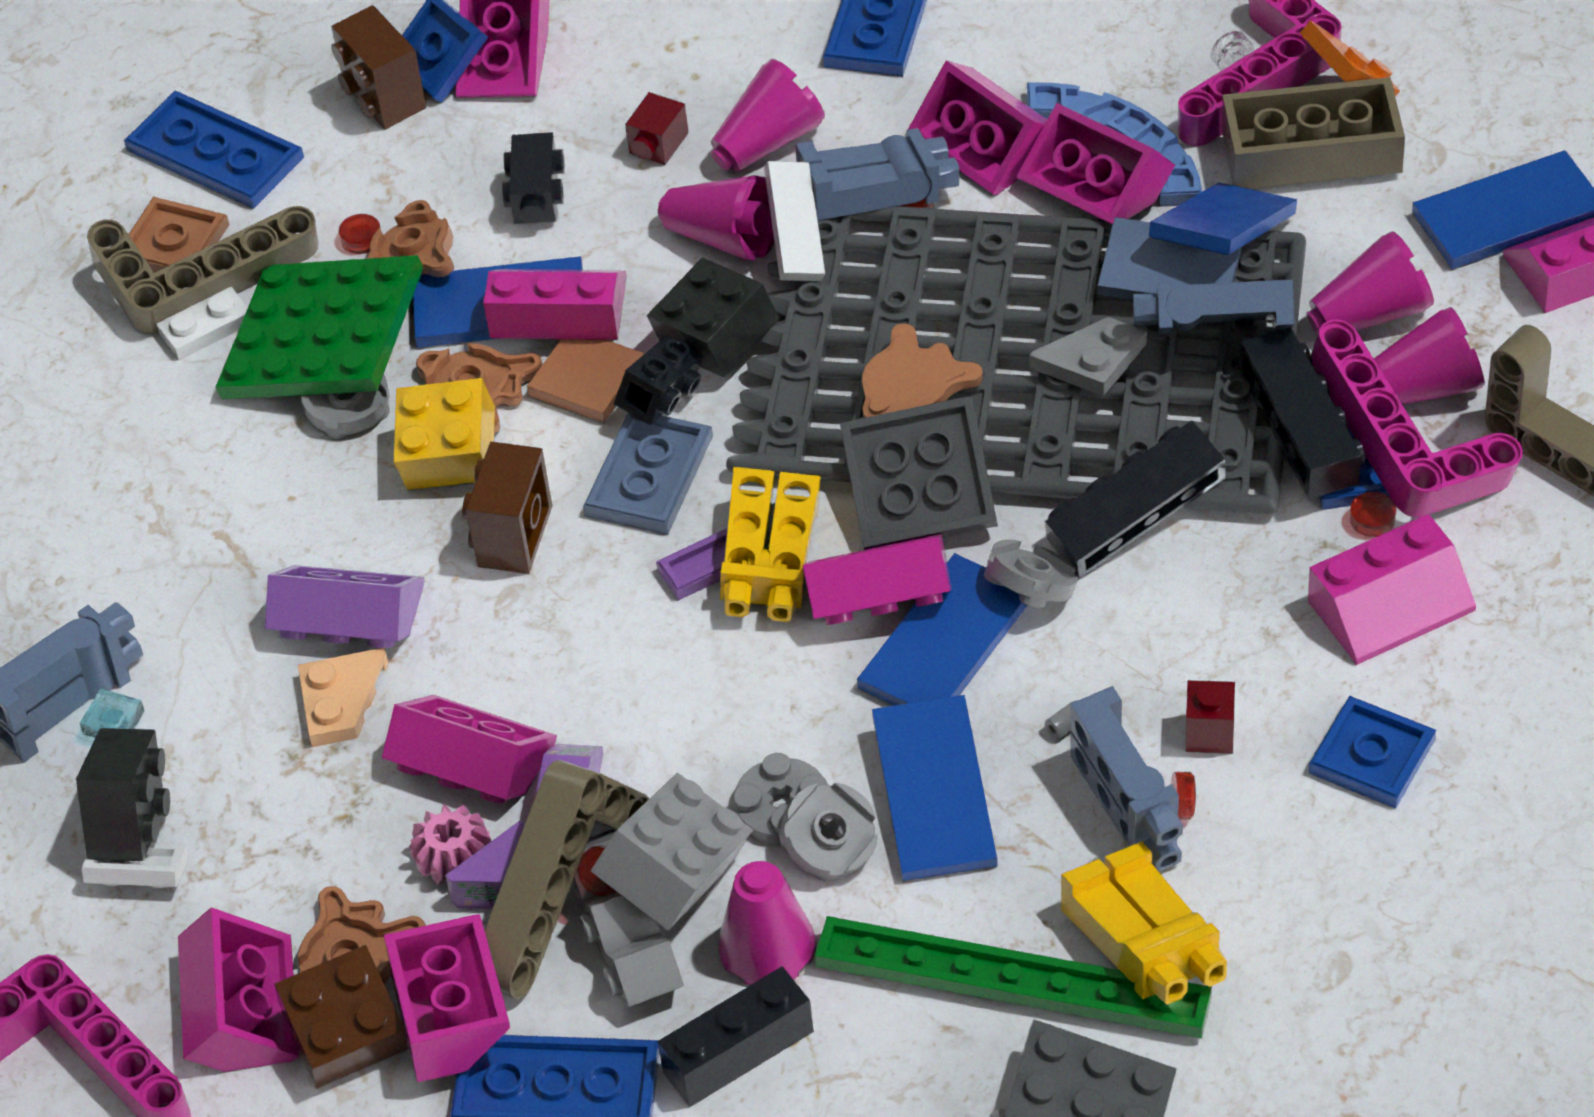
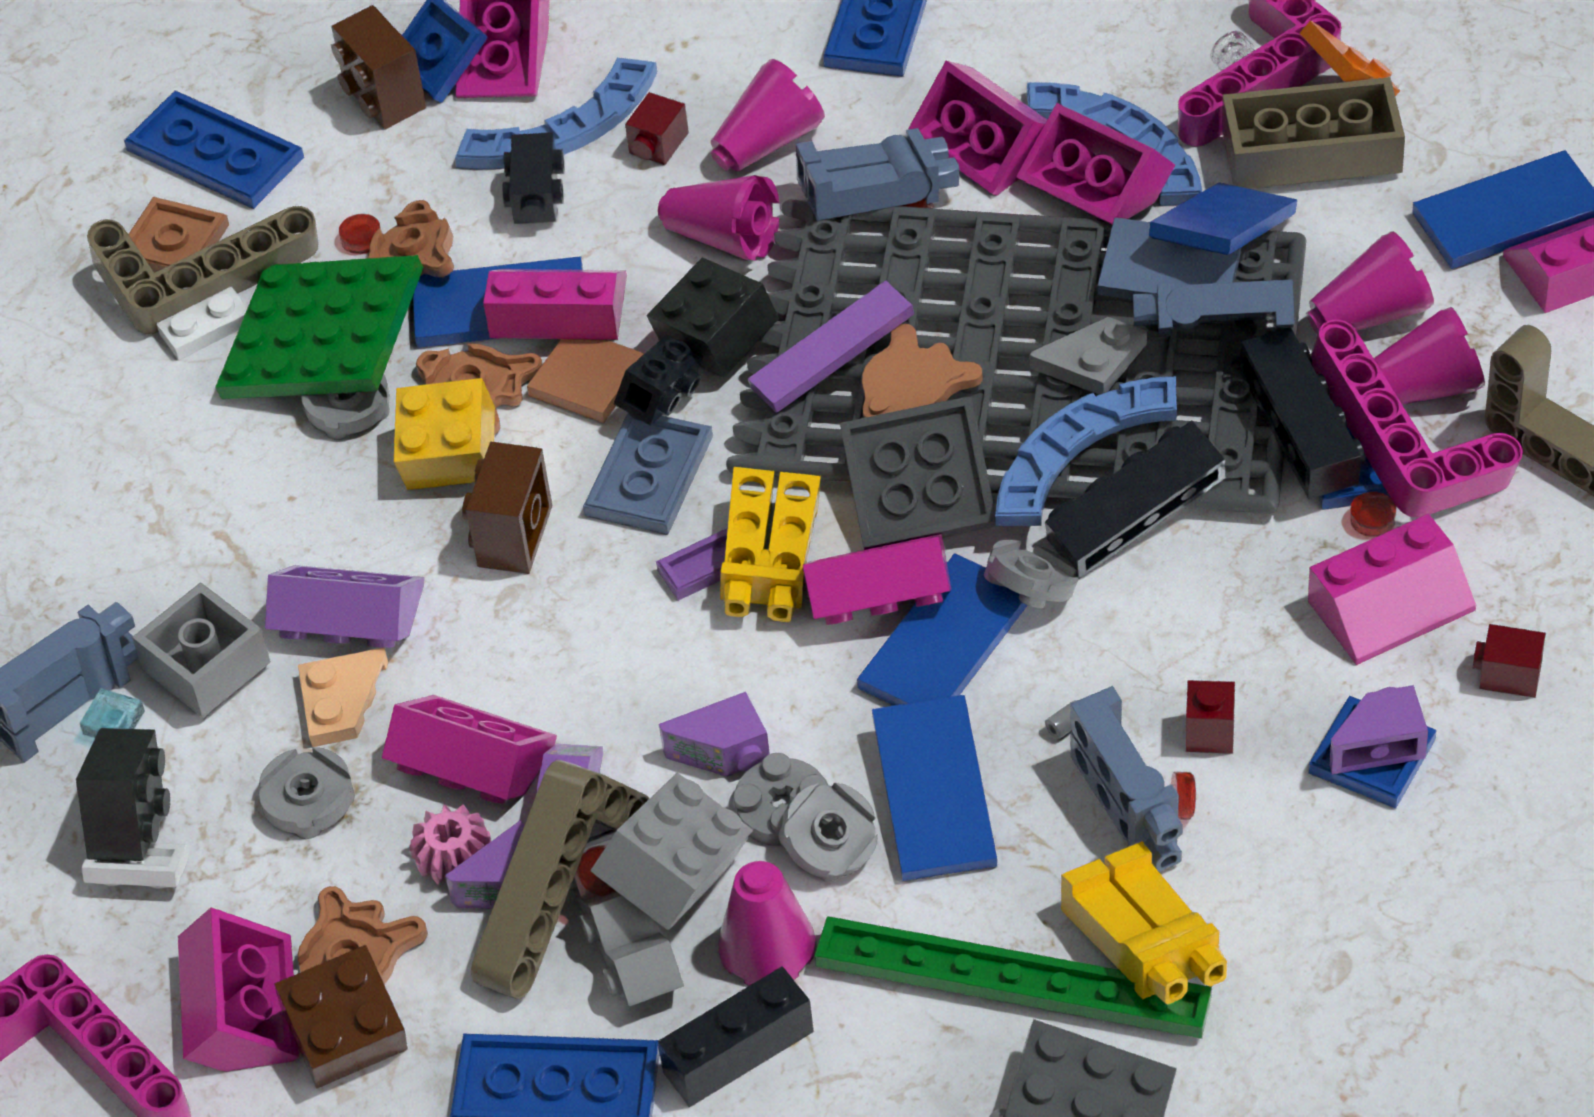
(201, 649): none -> light grey brick
(312, 812): none -> light grey plate
(446, 994): dark pink slope -> none
(574, 127): none -> medium blue tile
(717, 737): none -> medium lavender slope
(794, 221): white tile -> none
(831, 346): none -> medium lavender tile
(1069, 433): none -> medium blue tile
(1380, 732): none -> medium lavender slope
(1510, 660): none -> dark red brick

